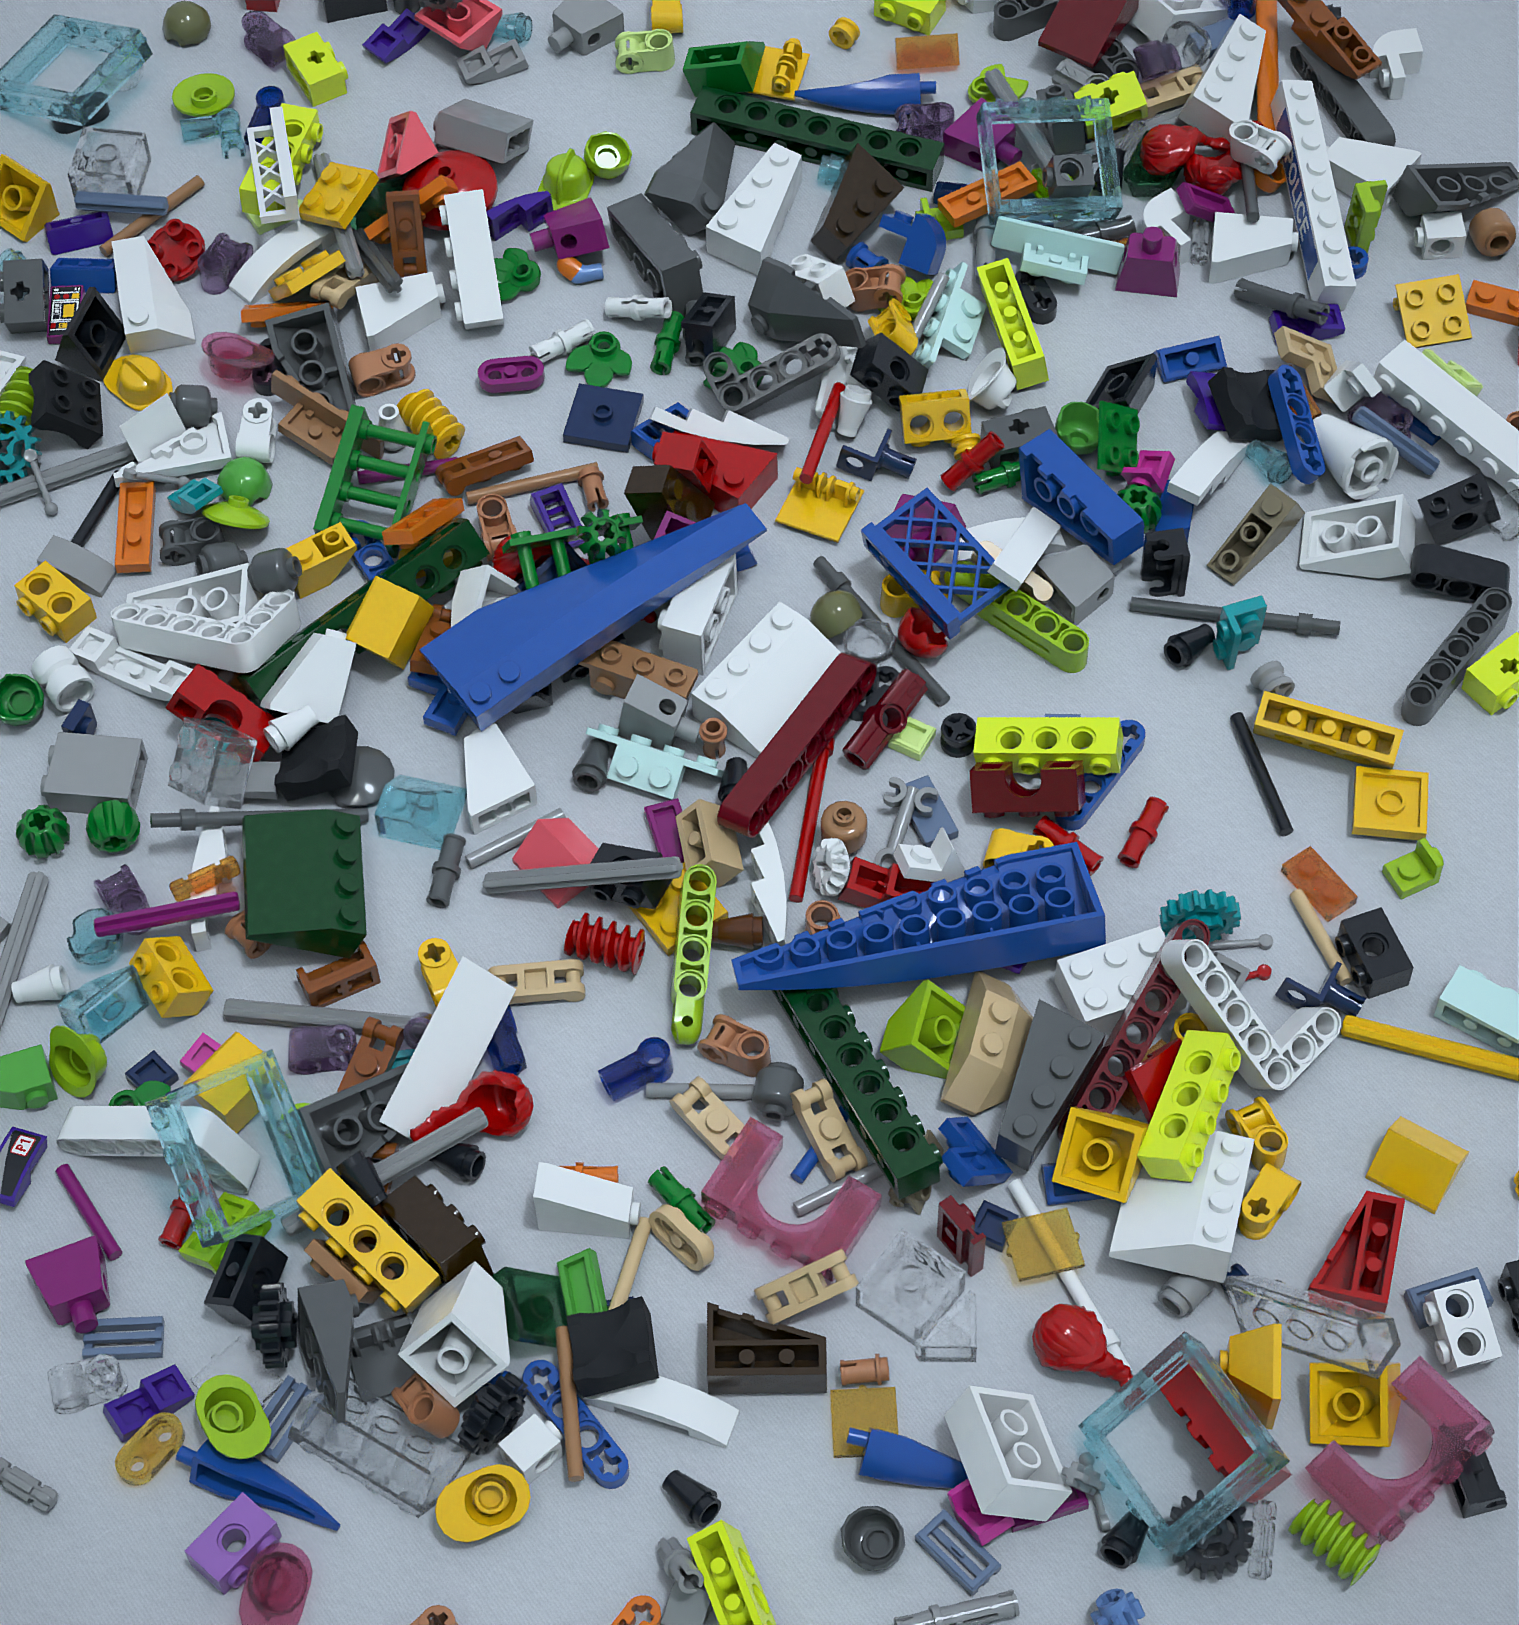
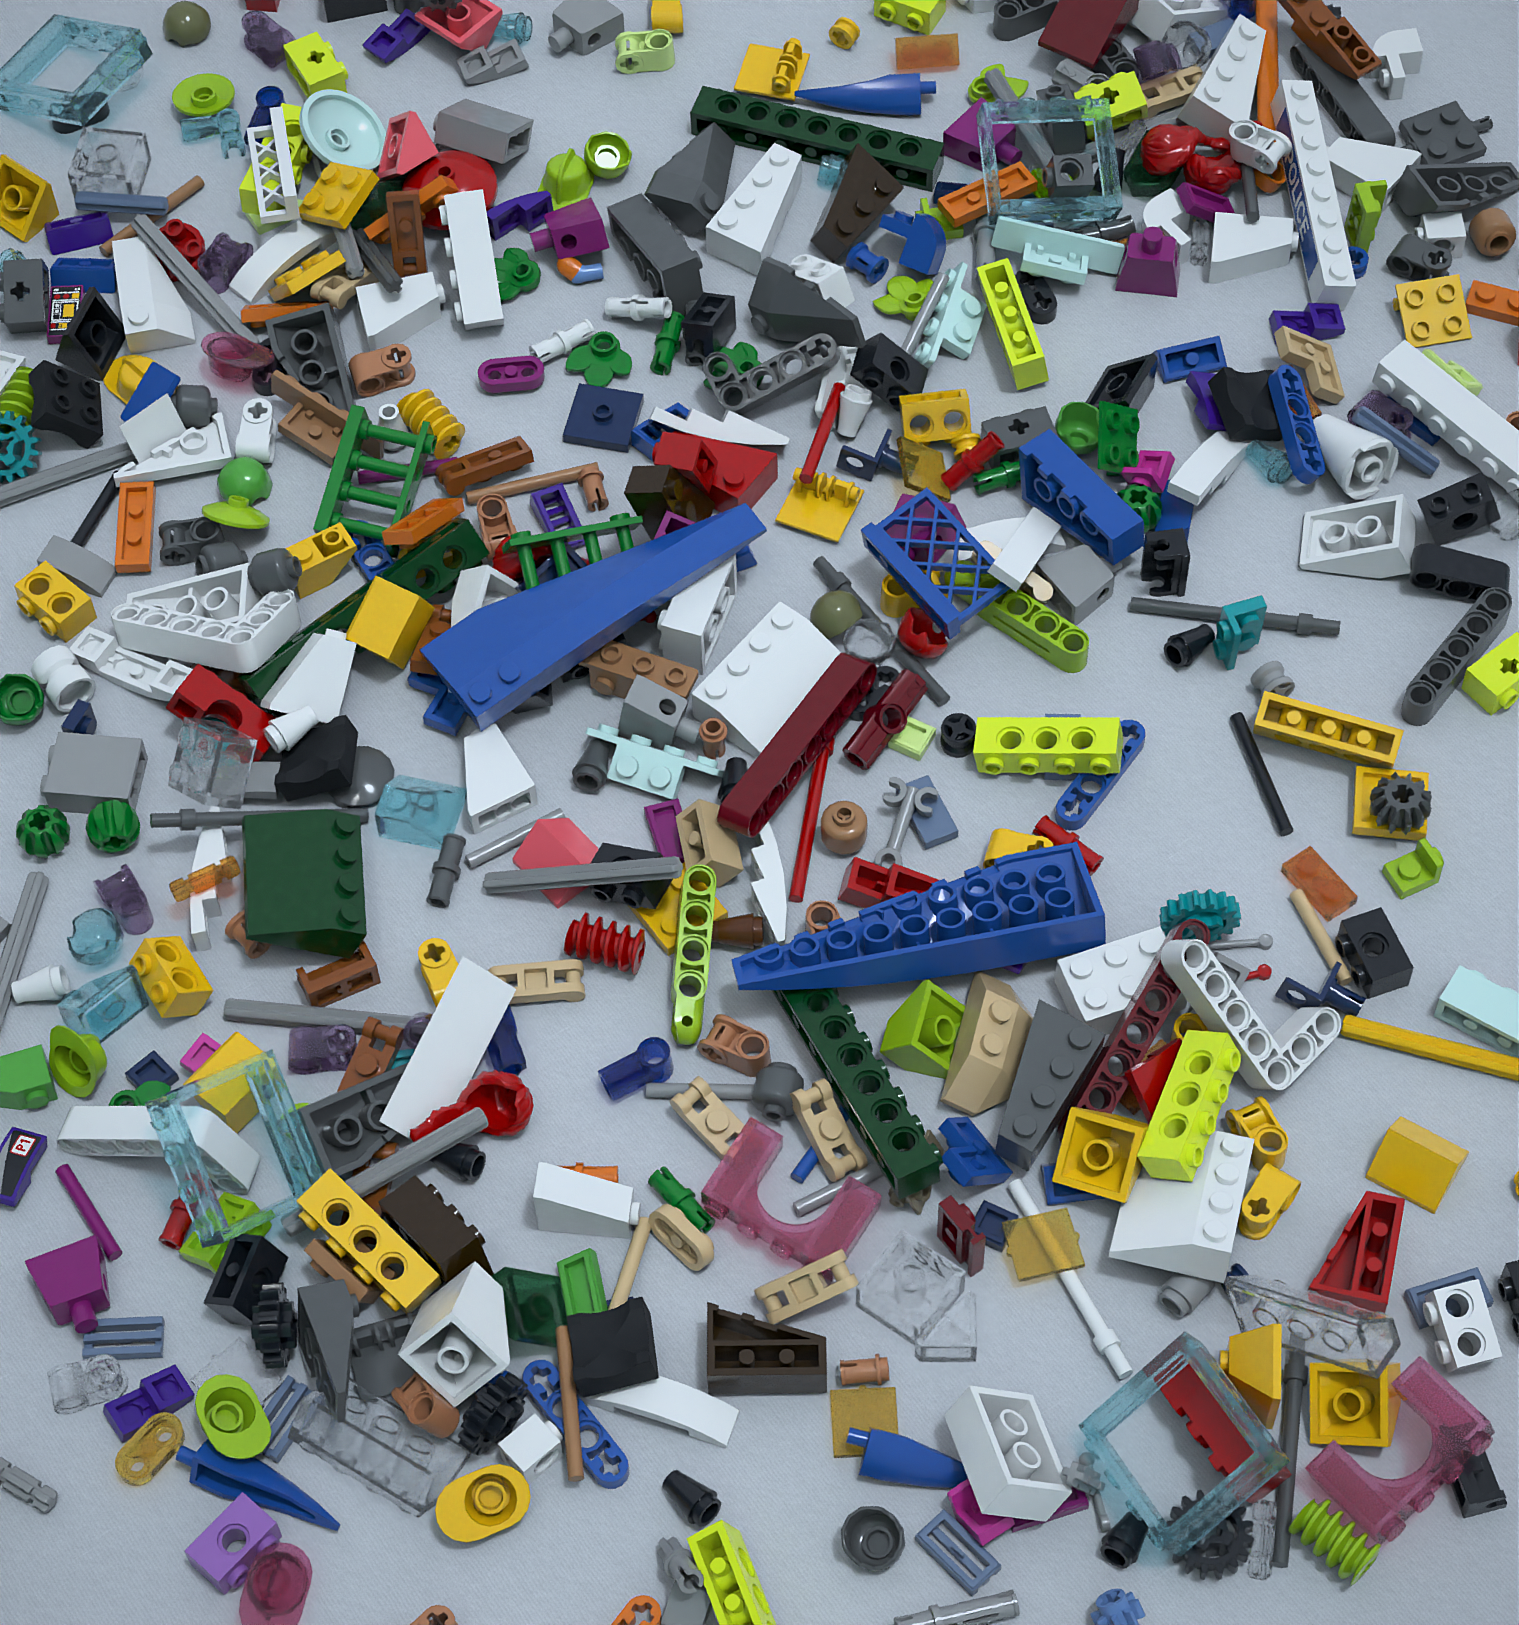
(31, 456): light grey hinge -> none
(132, 475): light grey hinge -> none
(153, 385): none -> blue slope
(166, 914): magenta axle -> none
(190, 278): none -> light grey axle
(194, 495): teal slope -> none
(342, 129): none -> light aqua dish
(362, 1178): black cone -> none
(612, 534): green piece -> none
(724, 66): green slope -> none
(831, 866): white gear -> none
(873, 288): nougat piece -> none
(896, 325): yellow piece -> none
(922, 468): none -> clear yellow piece
(925, 119): clear purple piece -> none
(930, 863): white slope -> none
(992, 381): white piece -> none
(997, 791): dark red arch -> none
(1075, 1341): red hair -> none
(1143, 832): red pin -> none
(1256, 535): dark tan slope -> none
(1294, 304): dark grey pin -> none
(1295, 1378): none -> dark grey bar
(1350, 384): white slope -> none
(1400, 803): none -> dark grey gear
(1418, 259): none -> dark grey piece
(1445, 135): none -> dark grey plate

